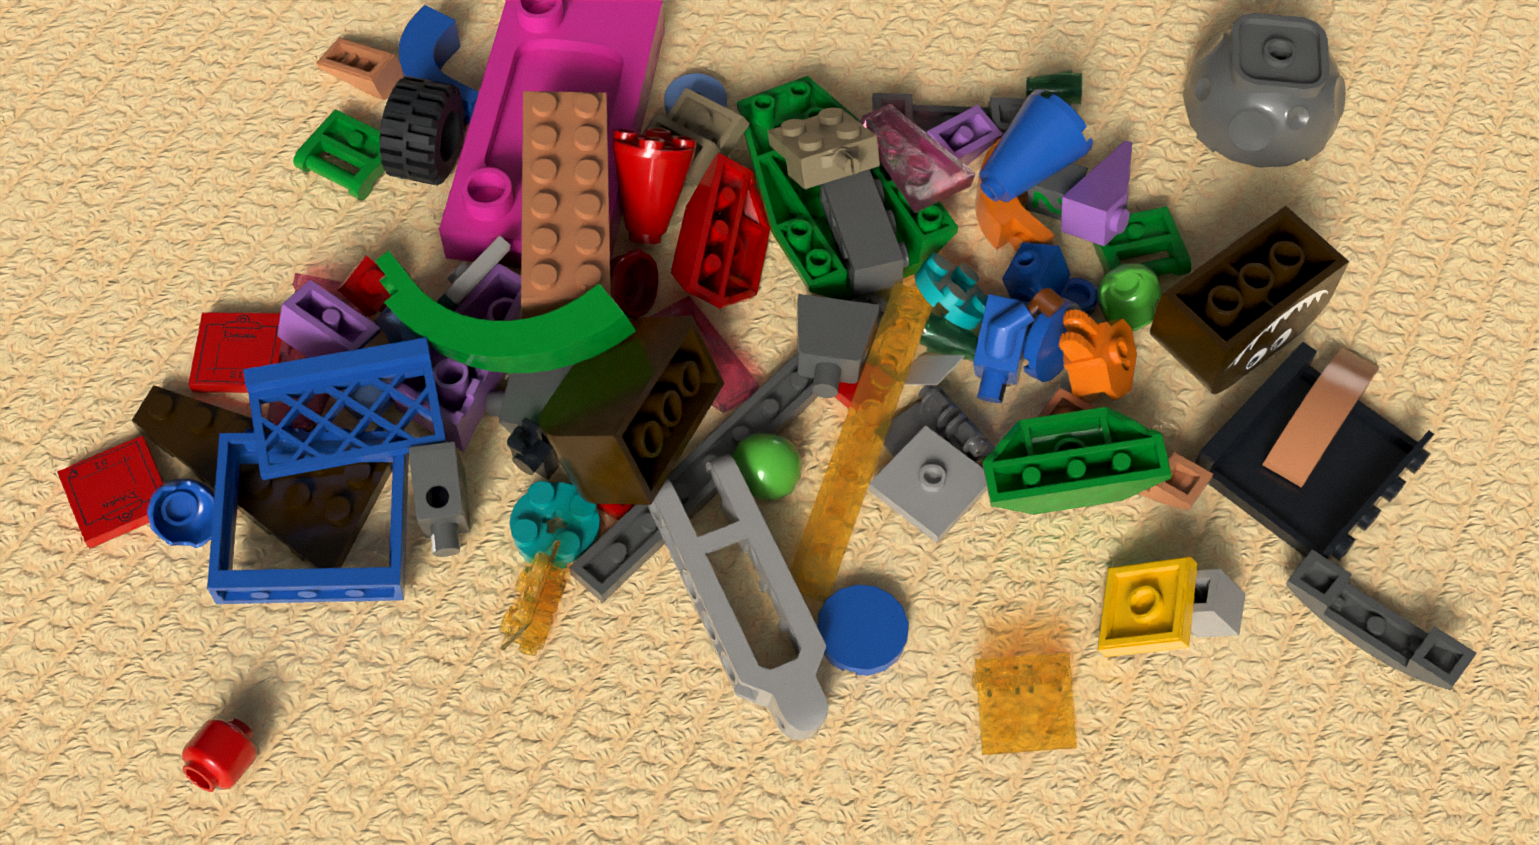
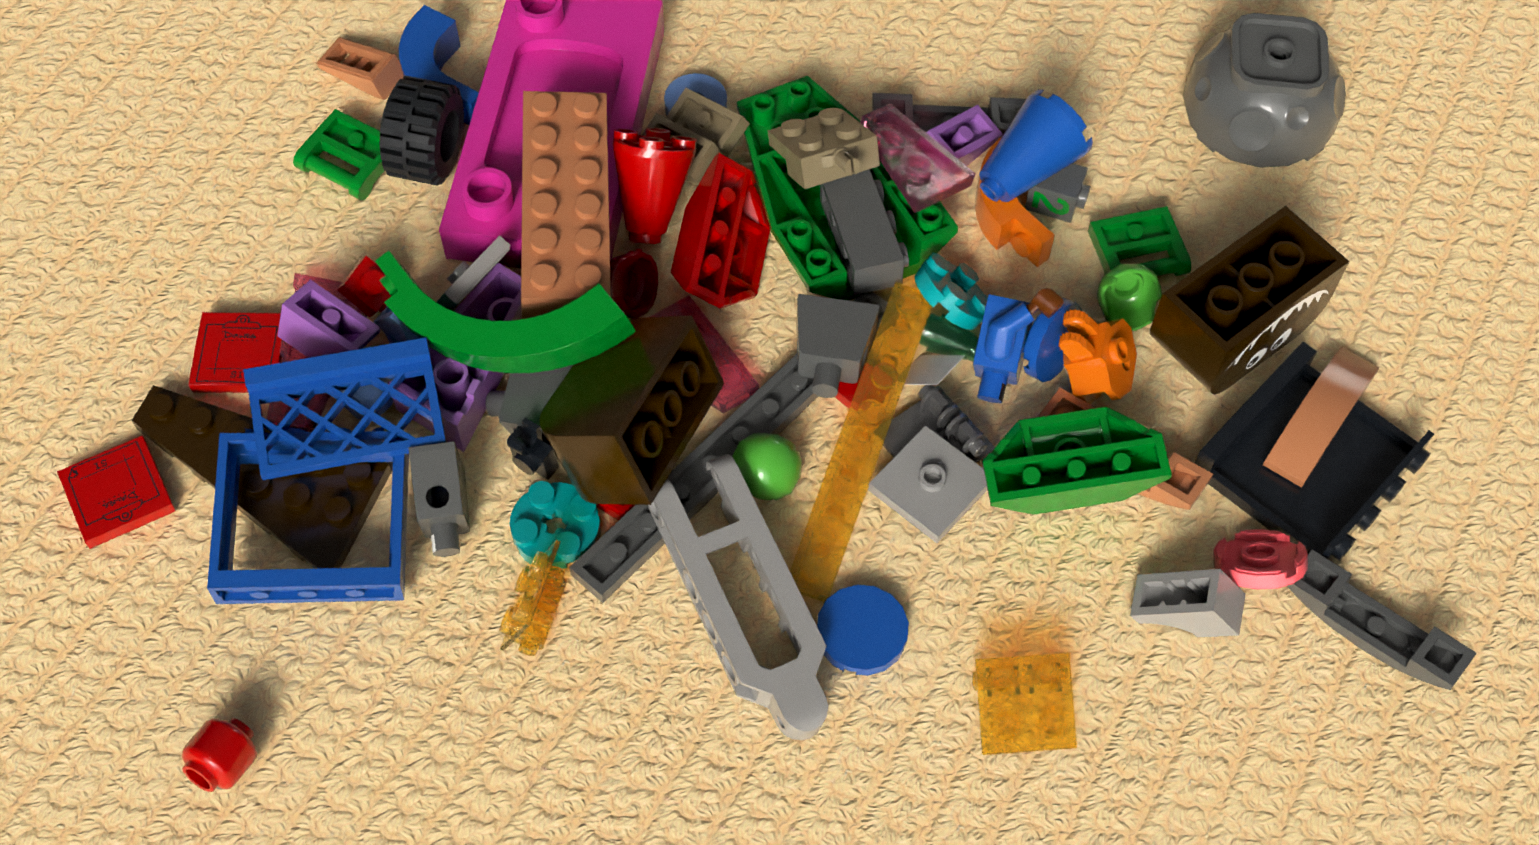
(182, 512): blue hair -> none
(1035, 269): blue brick -> none
(1062, 84): clear green cone -> none
(1082, 293): blue tile -> none
(1098, 202): medium lavender slope -> none
(1148, 607): yellow tile -> none
(1261, 559): none -> coral tile

